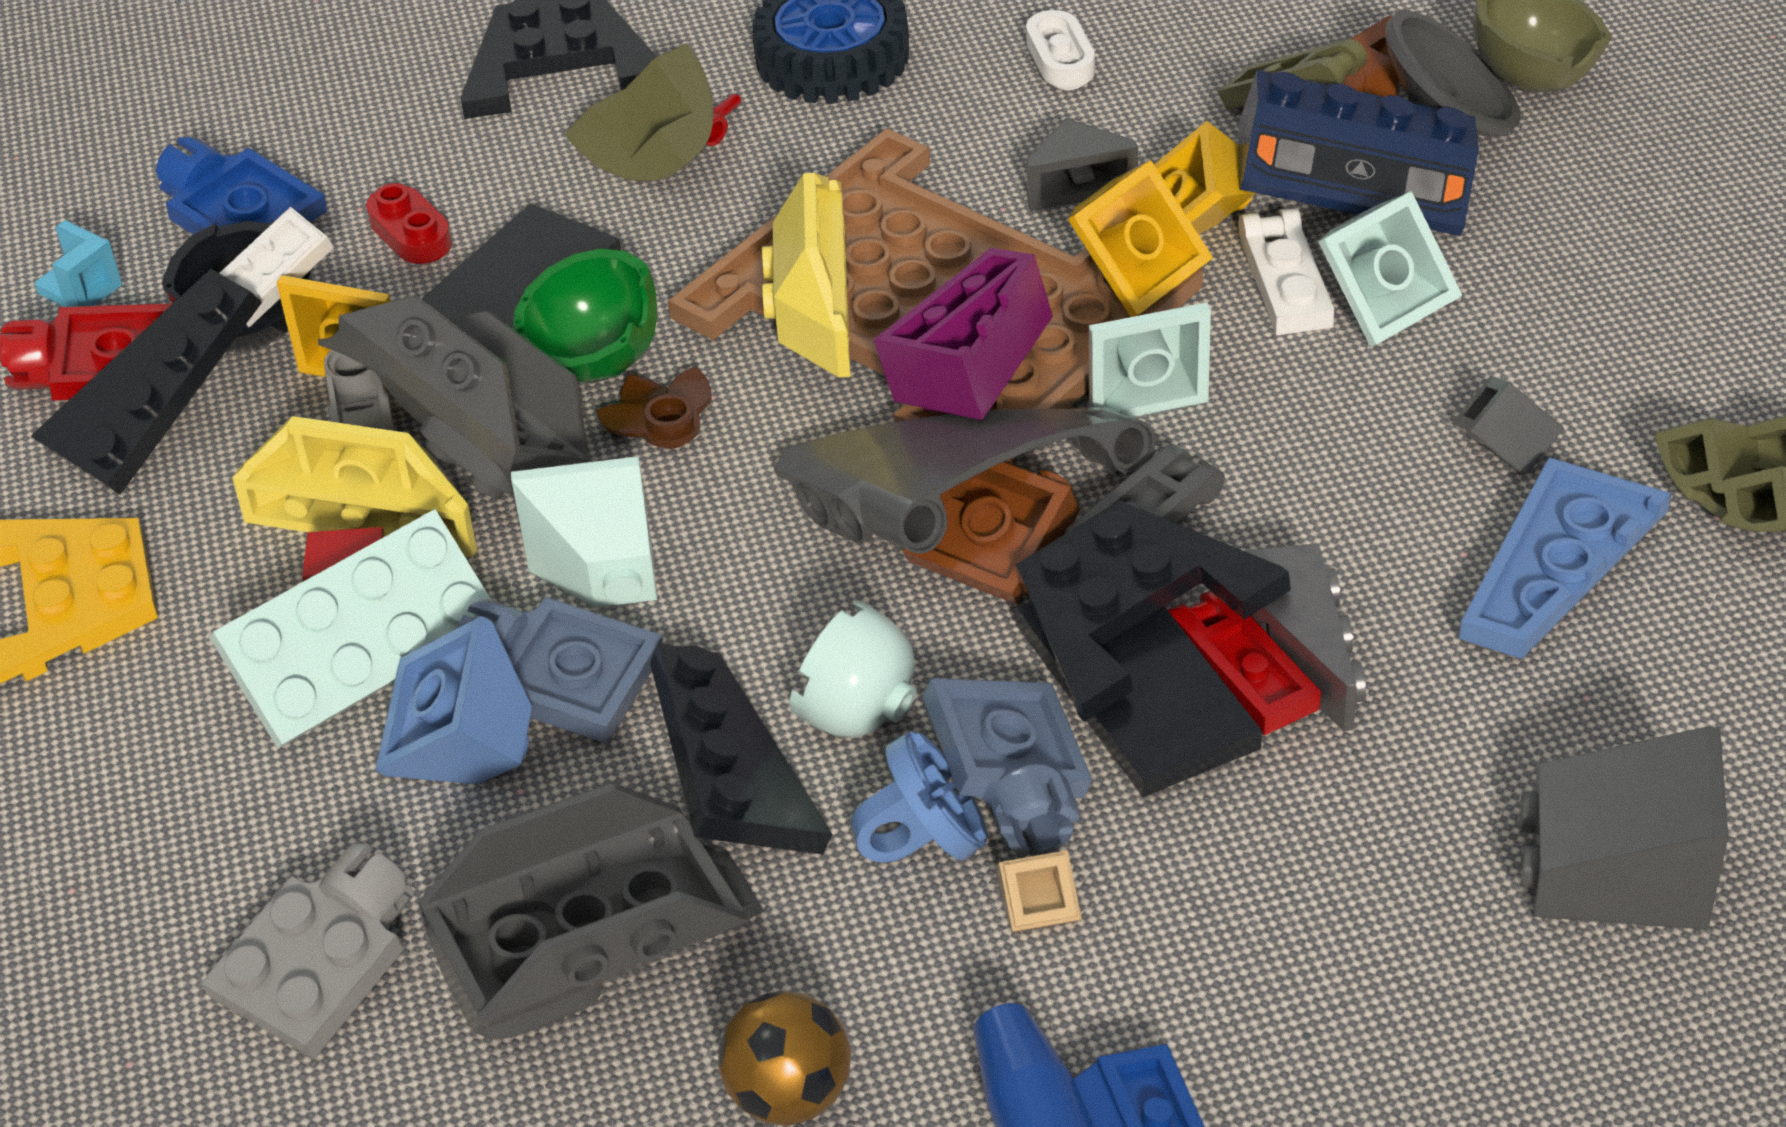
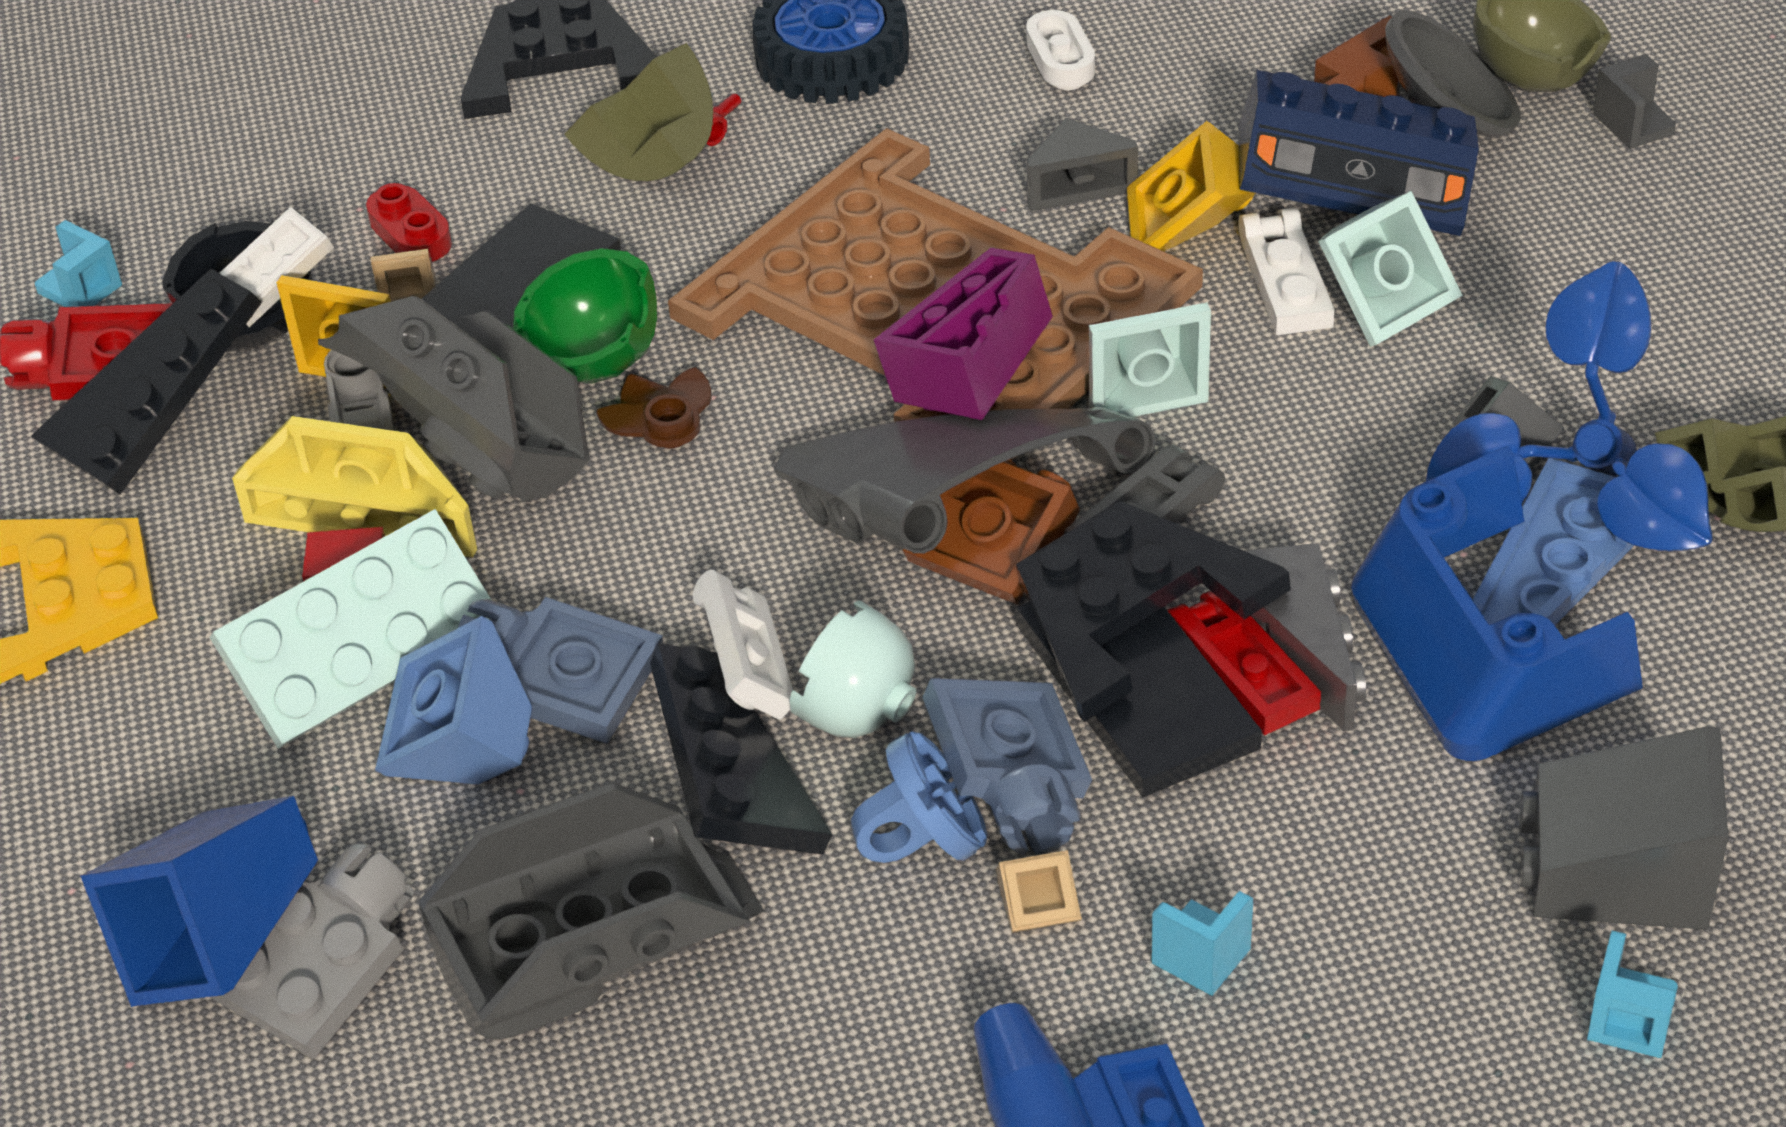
(200, 899): none -> blue slope
(229, 188): blue plate -> none
(404, 274): none -> tan slope
(588, 530): light aqua slope -> none
(745, 644): none -> white plate
(784, 1058): pearl gold piece -> none
(810, 274): light yellow wedge -> none
(1139, 237): yellow slope -> none
(1200, 942): none -> medium azure panel
(1321, 64): olive plate -> none
(1474, 679): none -> blue windscreen
(1627, 105): none -> dark grey panel
(1630, 1006): none -> medium azure panel
(1660, 487): none -> blue plant

